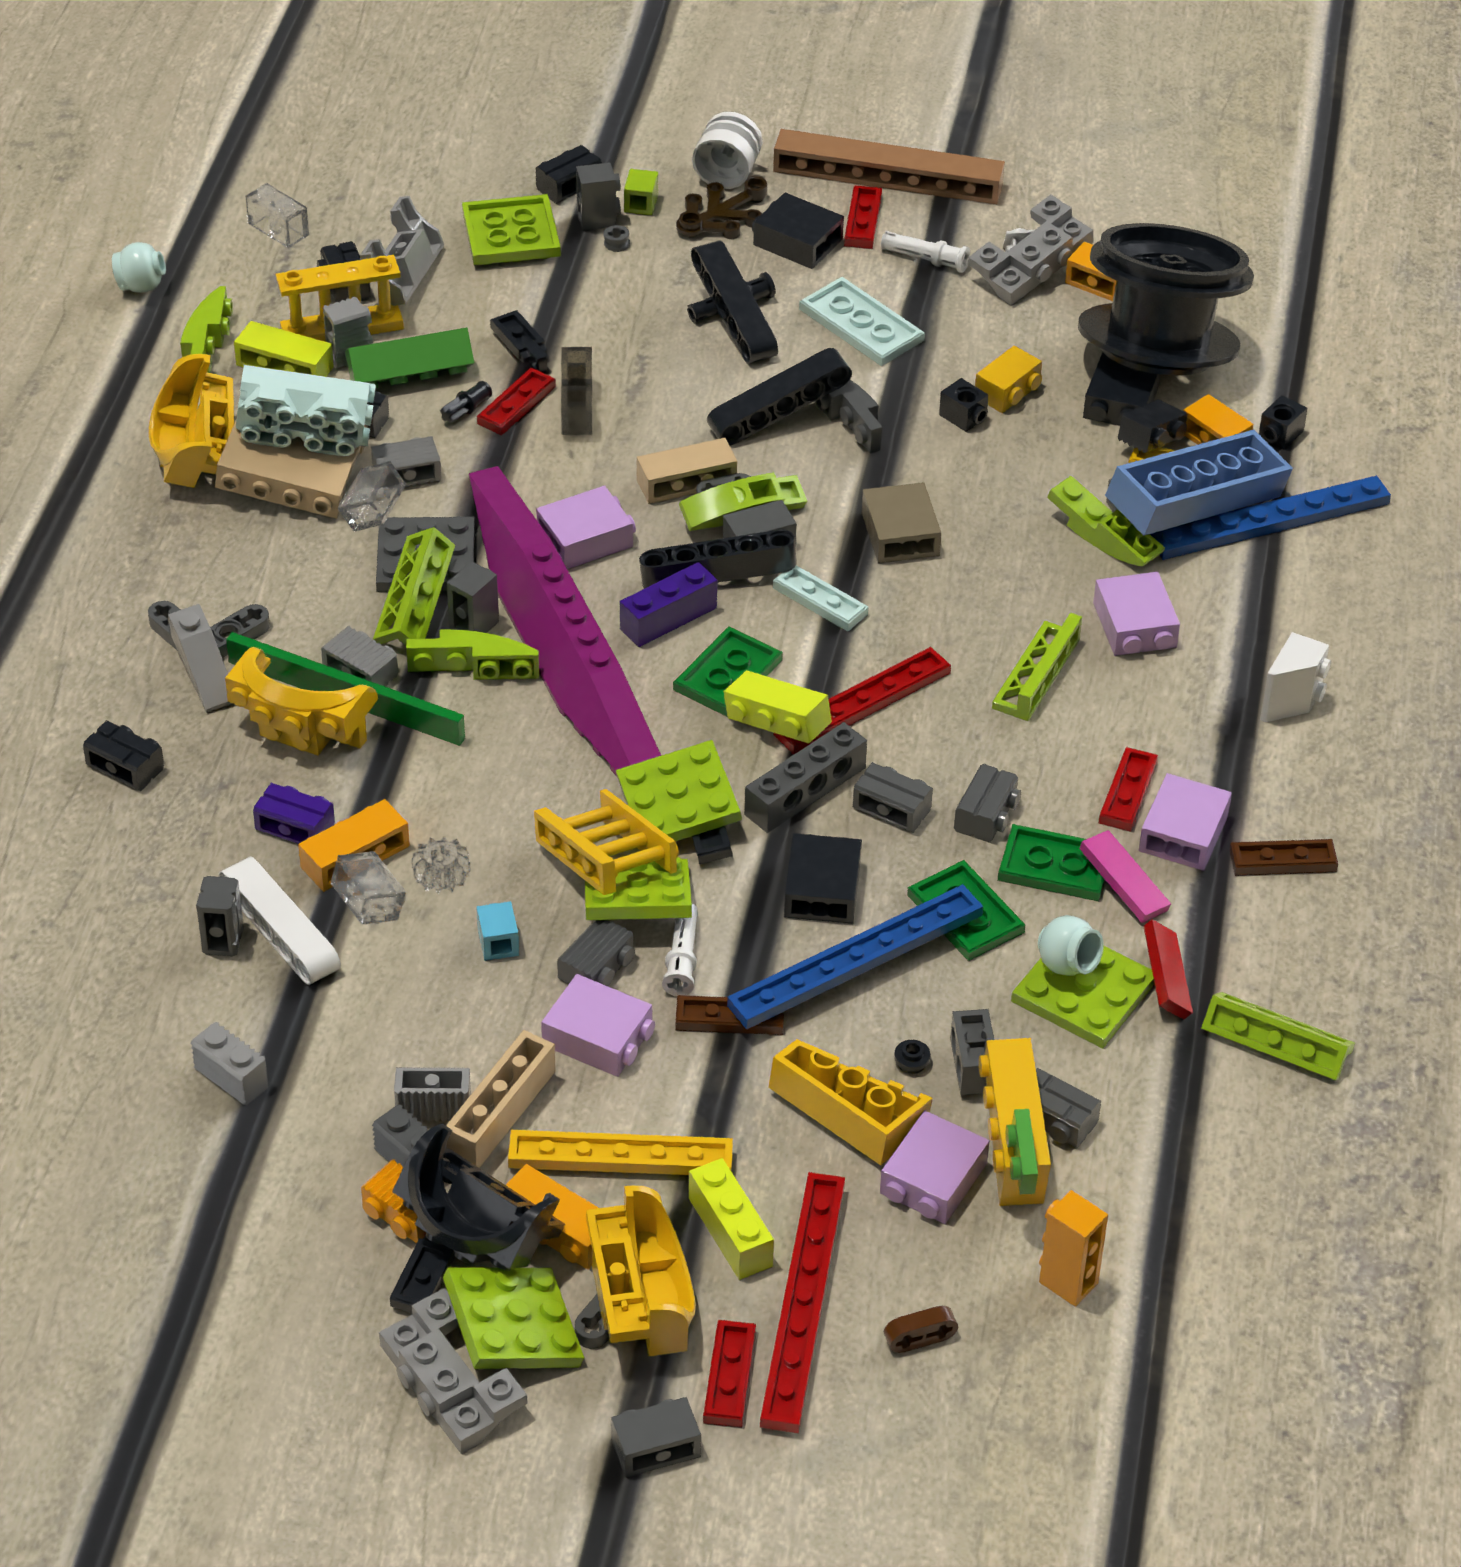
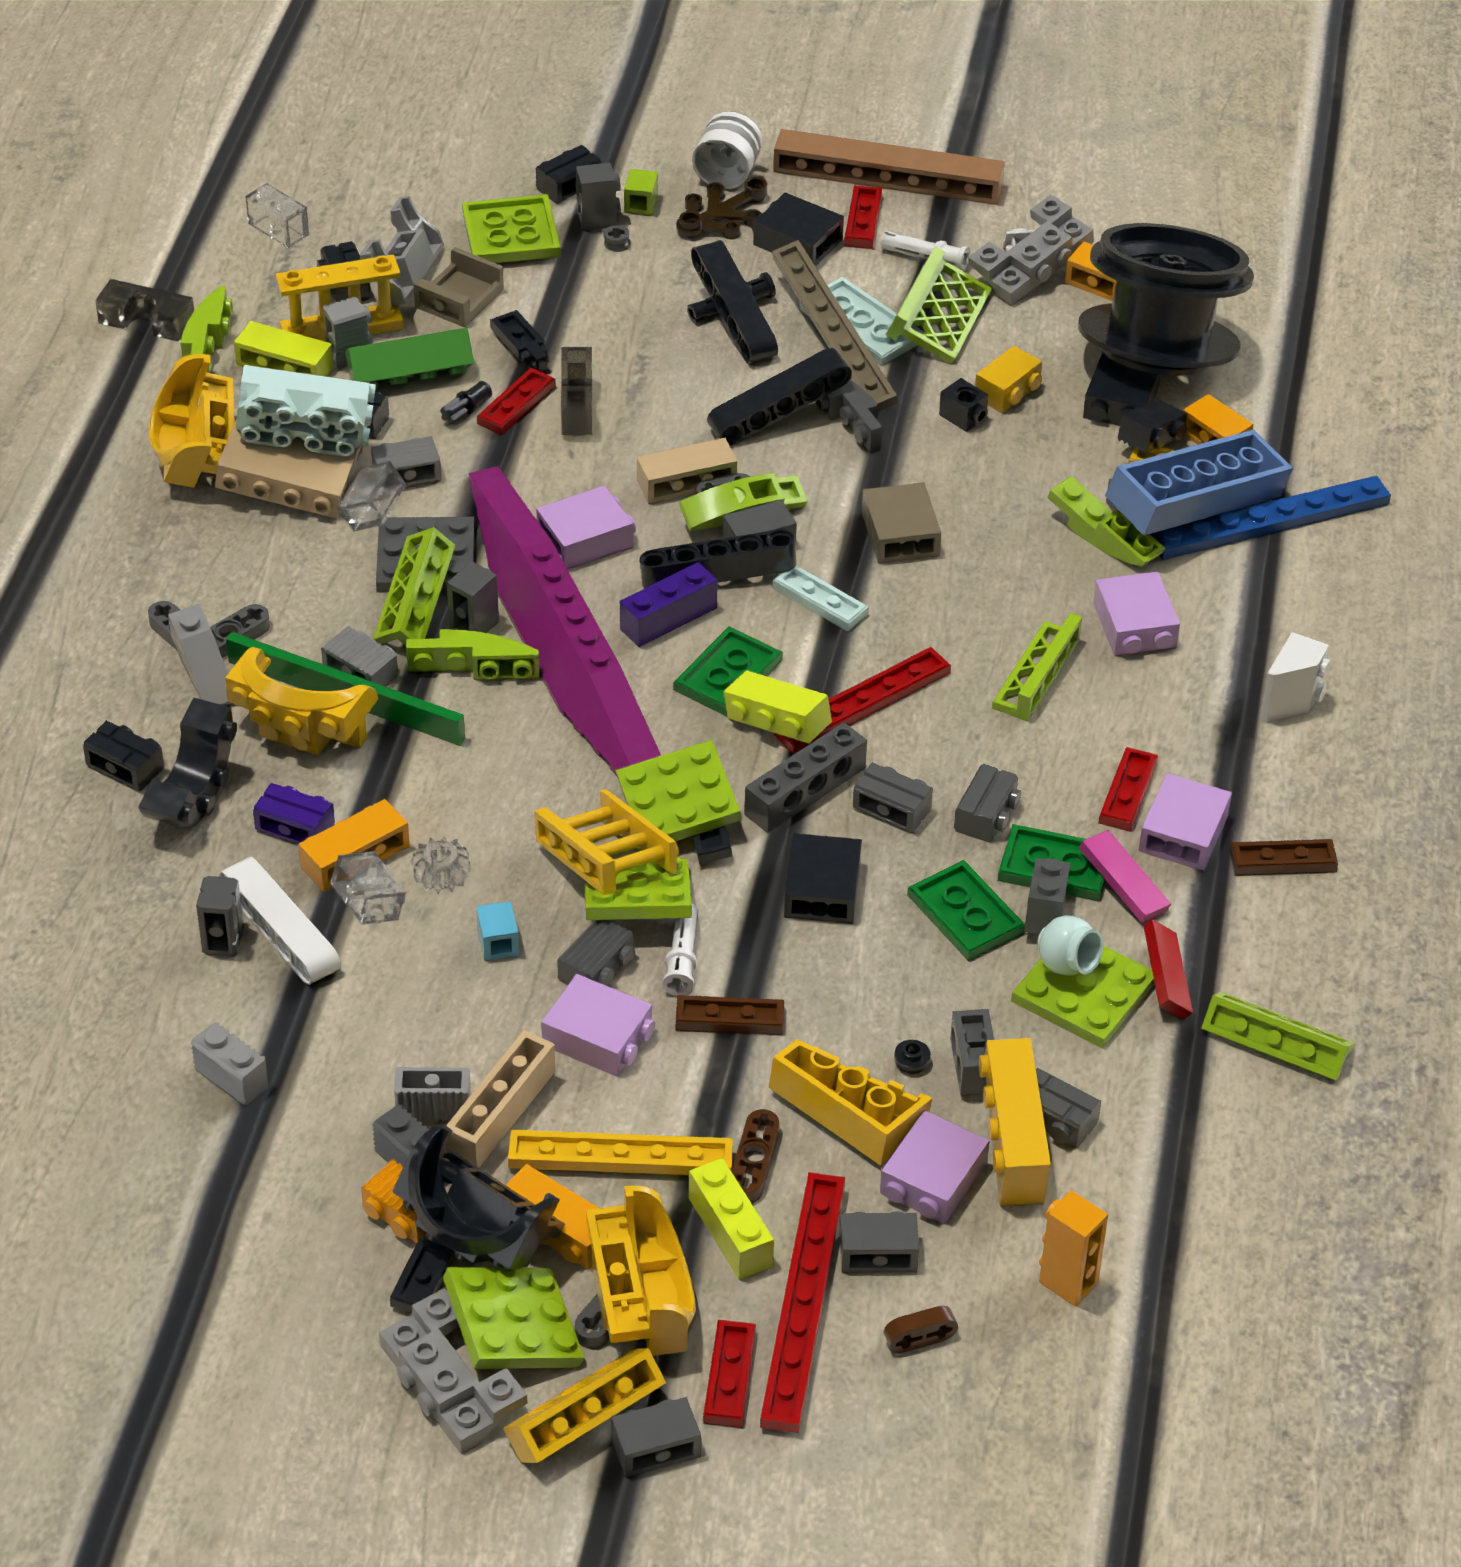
(125, 302): none -> clear smoke arch
(138, 267): light aqua piece -> none
(198, 770): none -> black brick
(460, 289): none -> dark tan panel
(584, 1405): none -> yellow brick
(750, 1142): none -> reddish brown beam
(833, 322): none -> dark tan plate
(854, 956): blue plate -> none
(879, 1242): none -> dark grey brick
(916, 300): none -> lime fence
(1023, 1164): bright green plate -> none
(1046, 893): none -> dark grey brick
(1282, 422): black brick -> none

